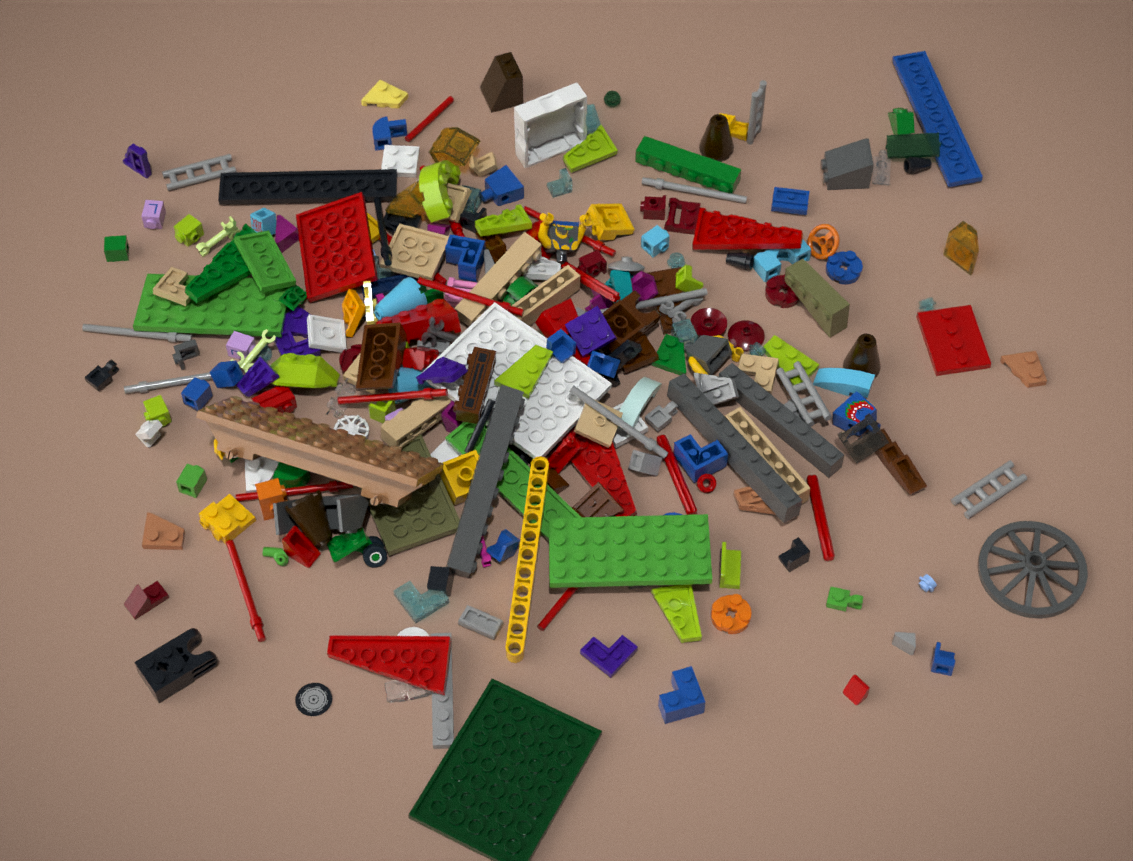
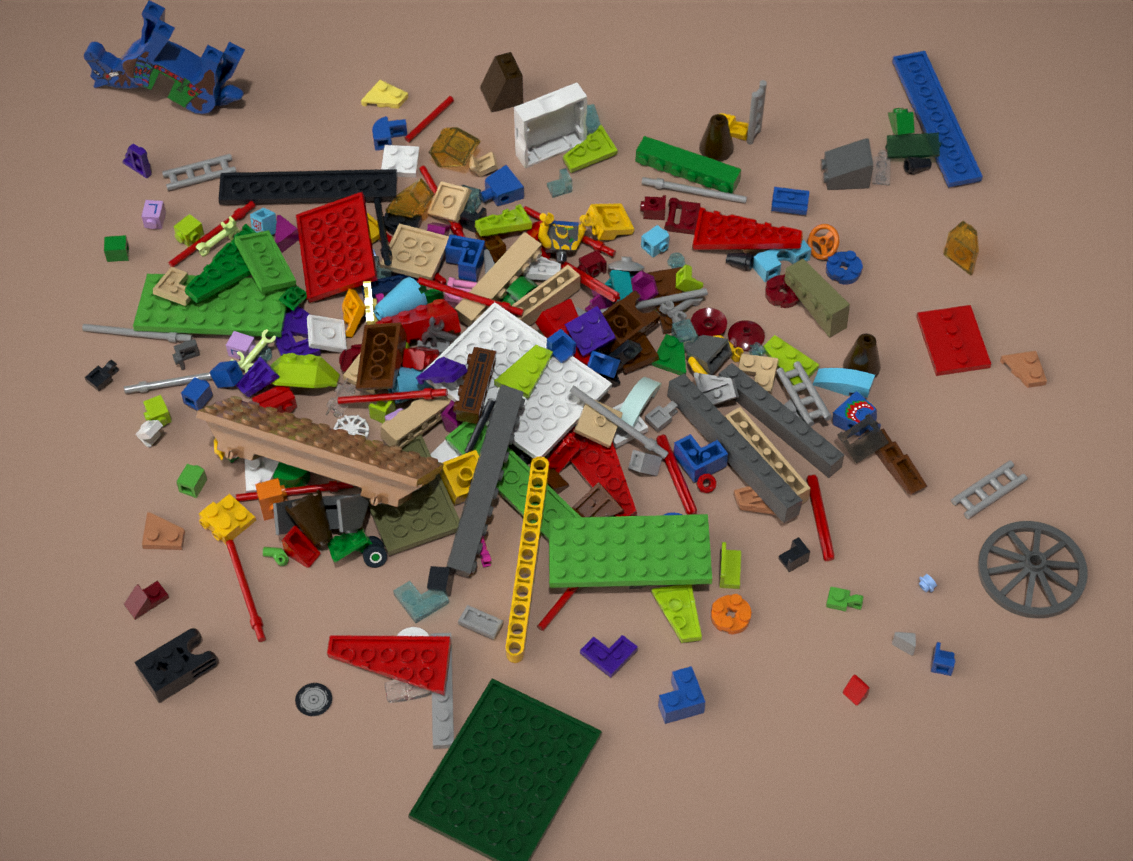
(198, 80): none -> blue animal
(238, 214): none -> red bar
(433, 185): lime brick -> none
(504, 547): blue panel -> none
(612, 99): clear green plate -> none
(927, 304): clear light blue plate -> none

